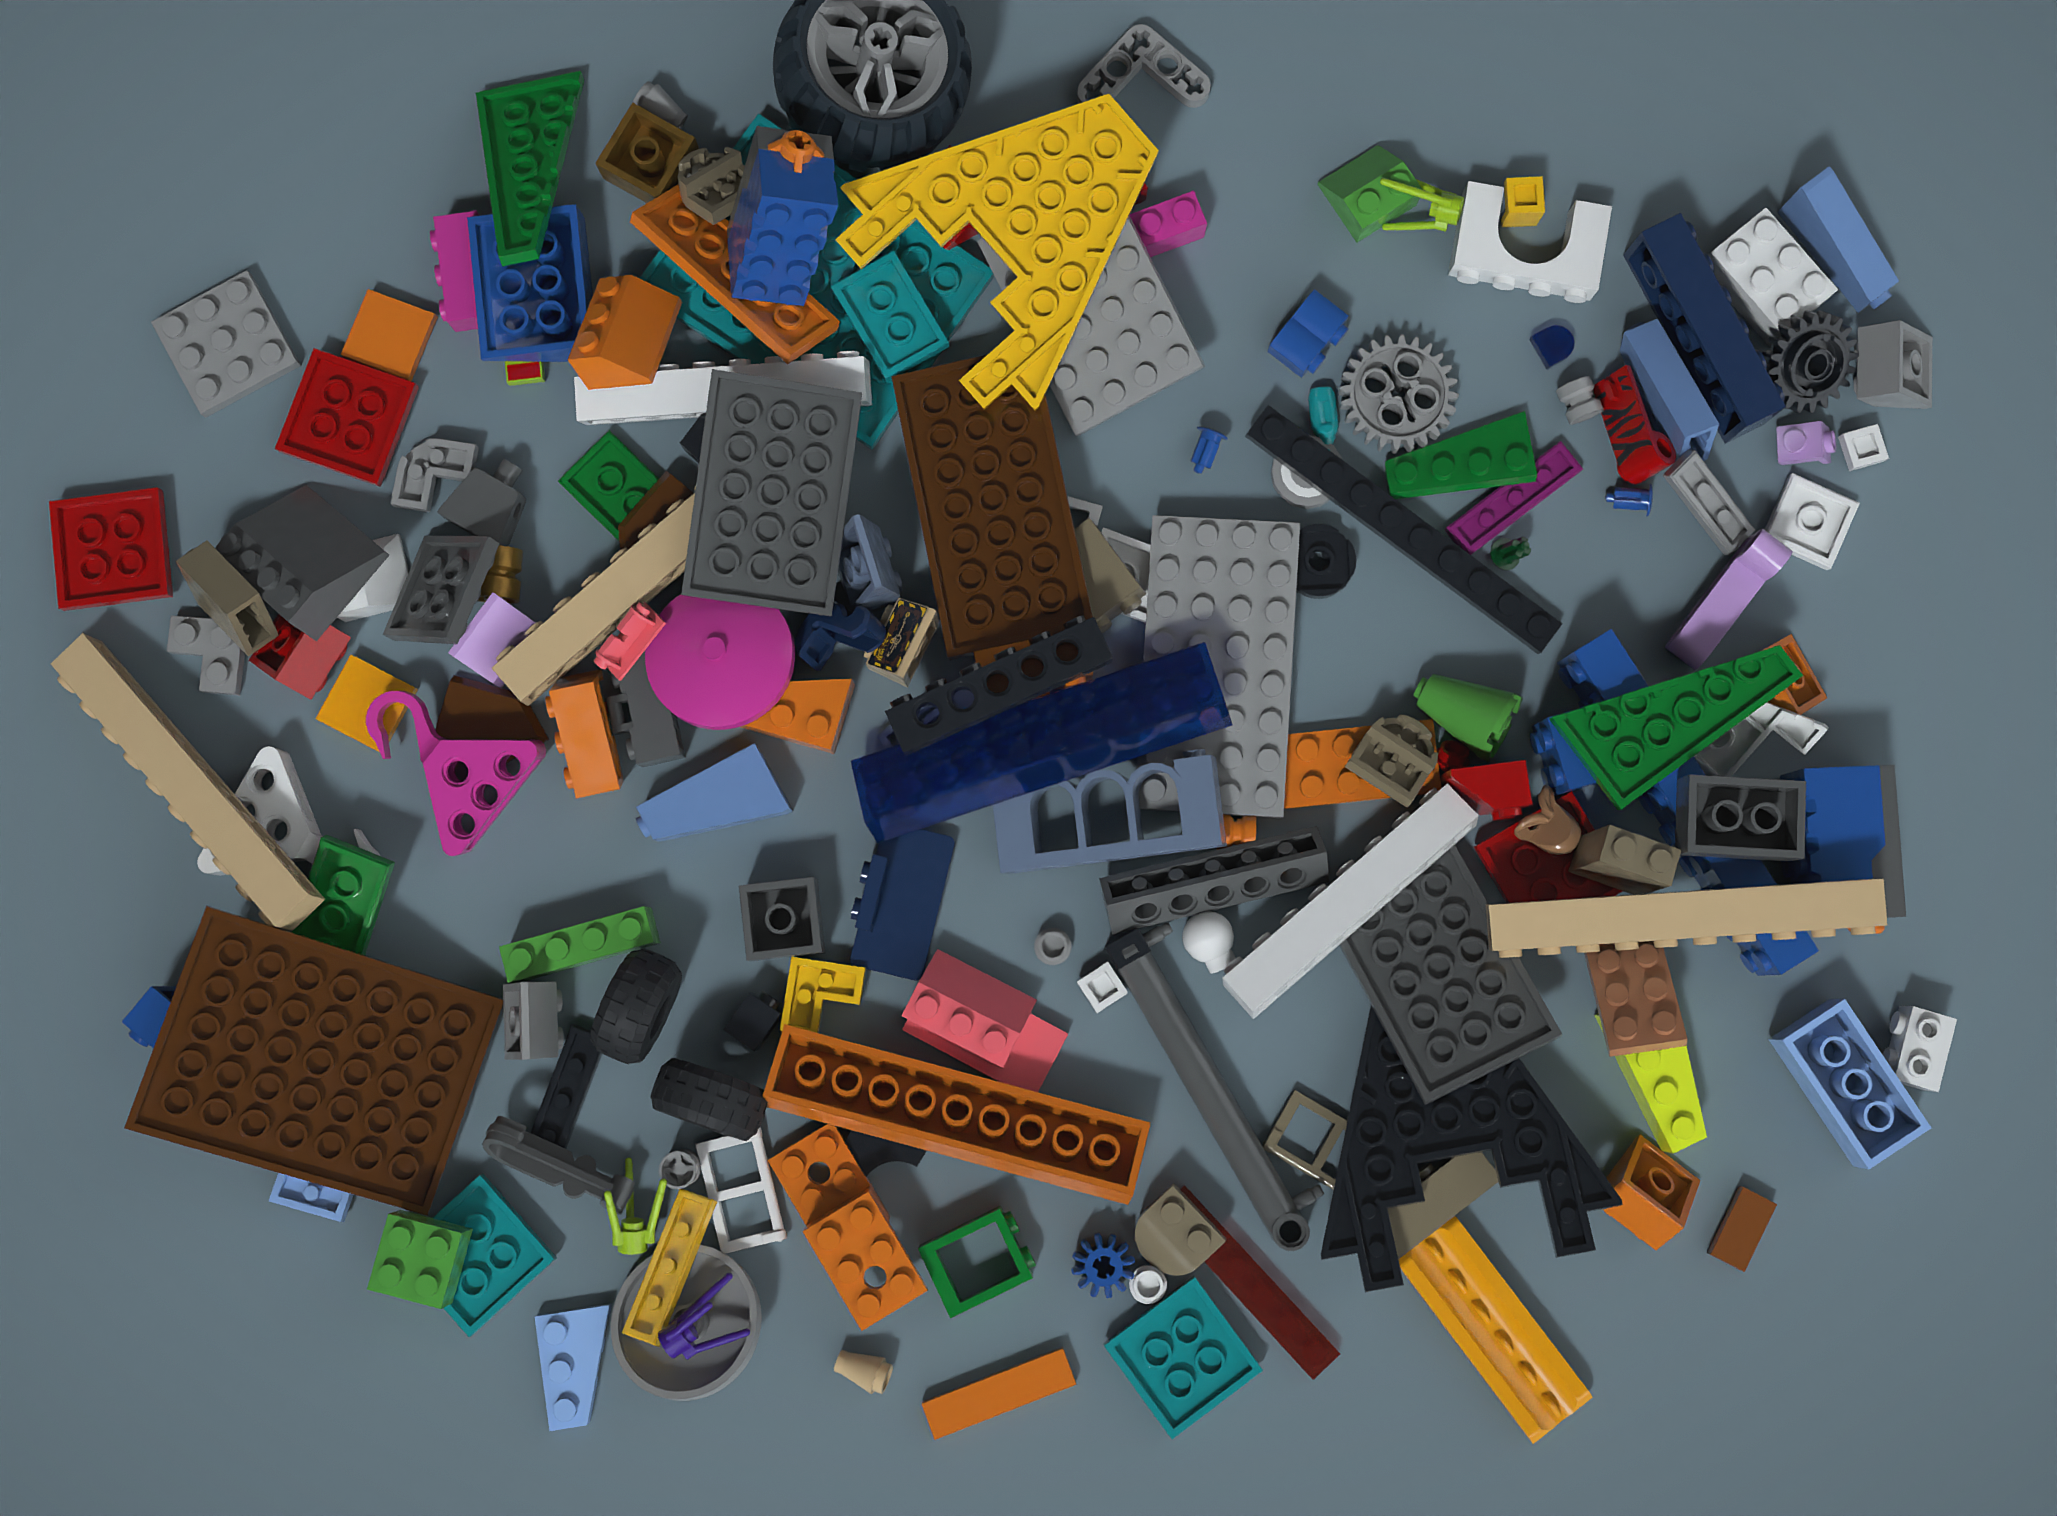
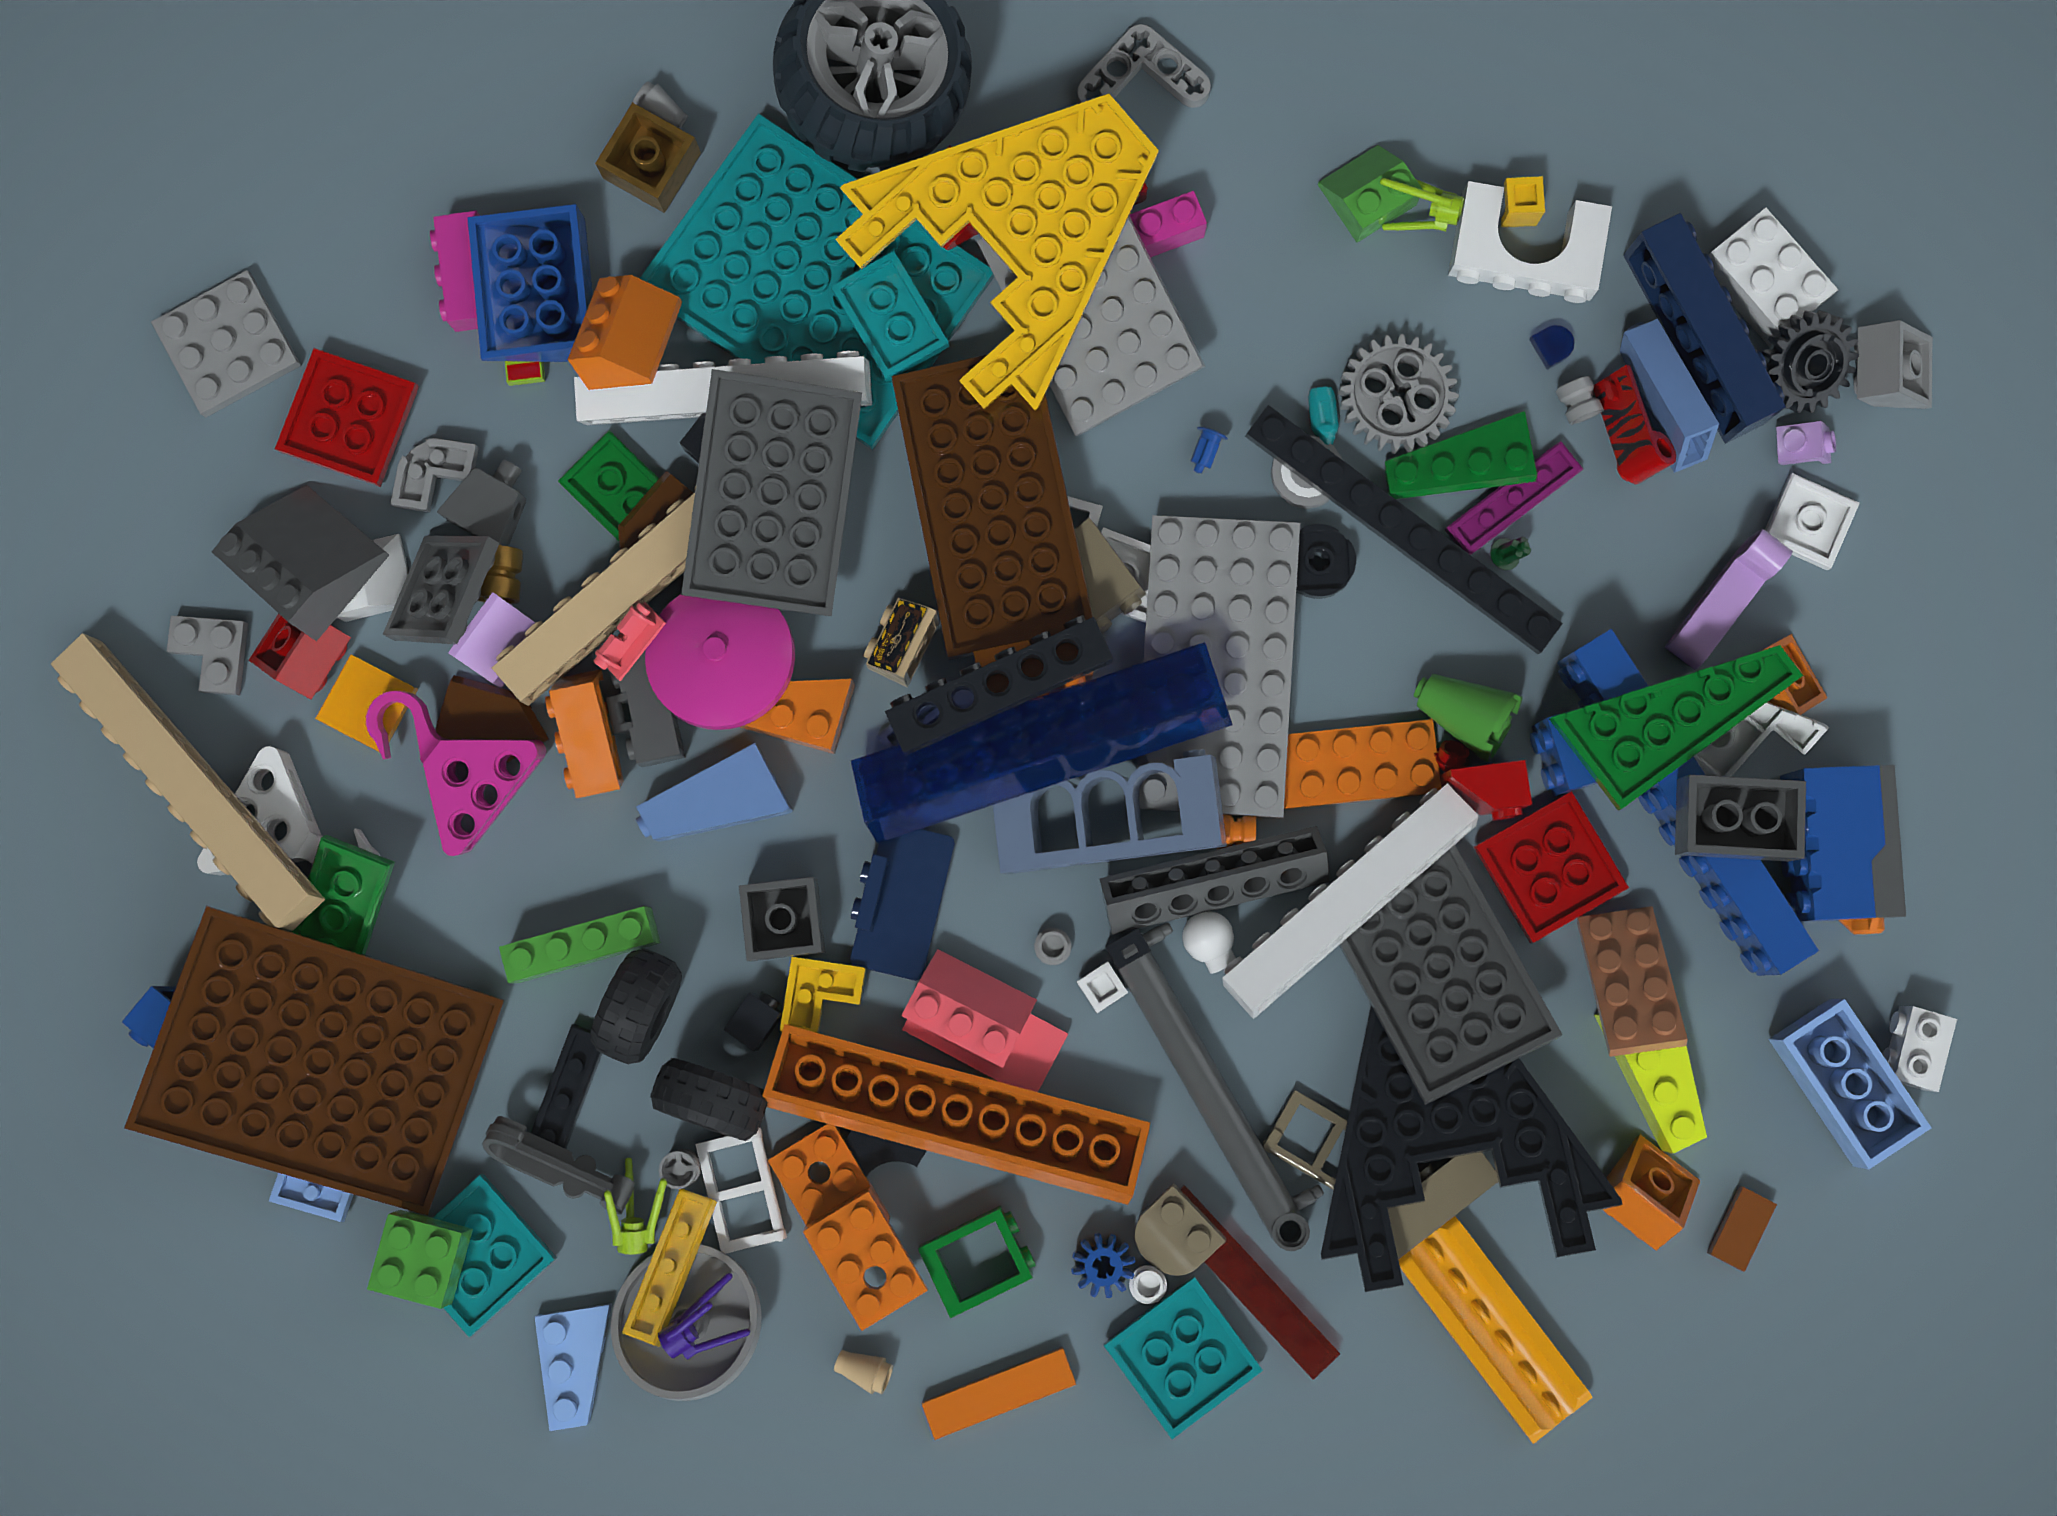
(110, 549): red plate -> none
(227, 598): dark tan brick -> none
(389, 335): orange tile -> none
(524, 152): green wing -> none
(531, 1020): light grey slope -> none
(703, 255): orange plate -> none
(710, 182): dark tan slope -> none
(781, 215): blue piece -> none
(819, 633): dark blue animal -> none
(867, 567): sand blue slope -> none
(1308, 334): blue brick -> none
(1395, 757): dark tan slope -> none
(1554, 827): medium nougat piece -> none
(1625, 860): dark tan brick -> none
(1632, 498): blue piece -> none
(1686, 915): tan brick -> none
(1709, 502): light grey tile -> none
(1839, 240): medium blue slope -> none
(1863, 447): white plate -> none

